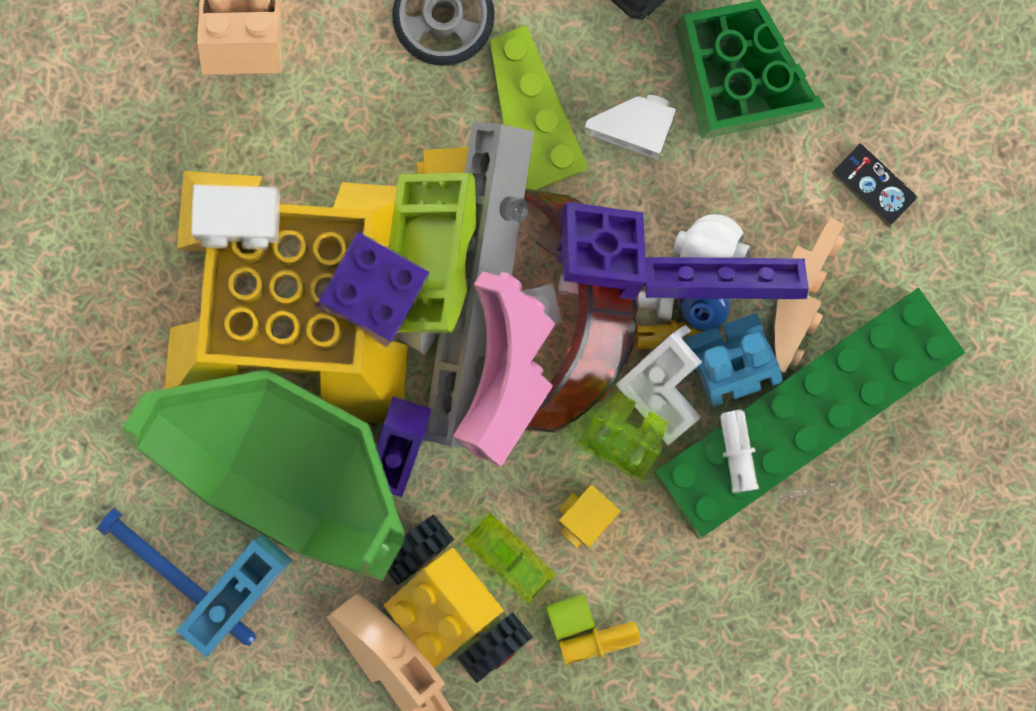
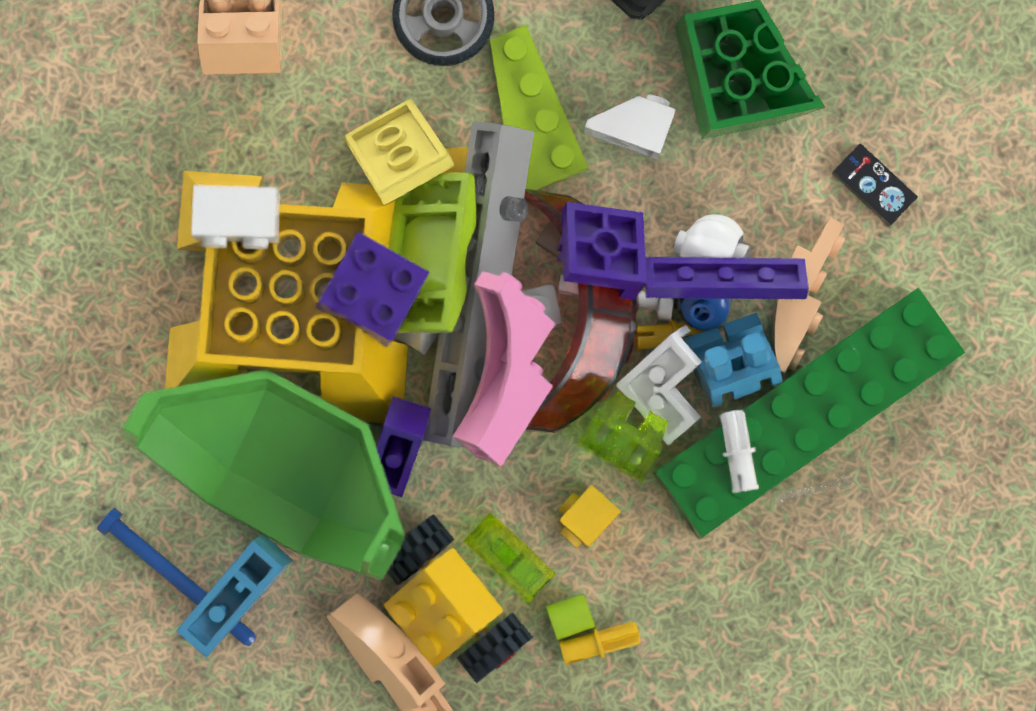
(398, 151): none -> light yellow tile

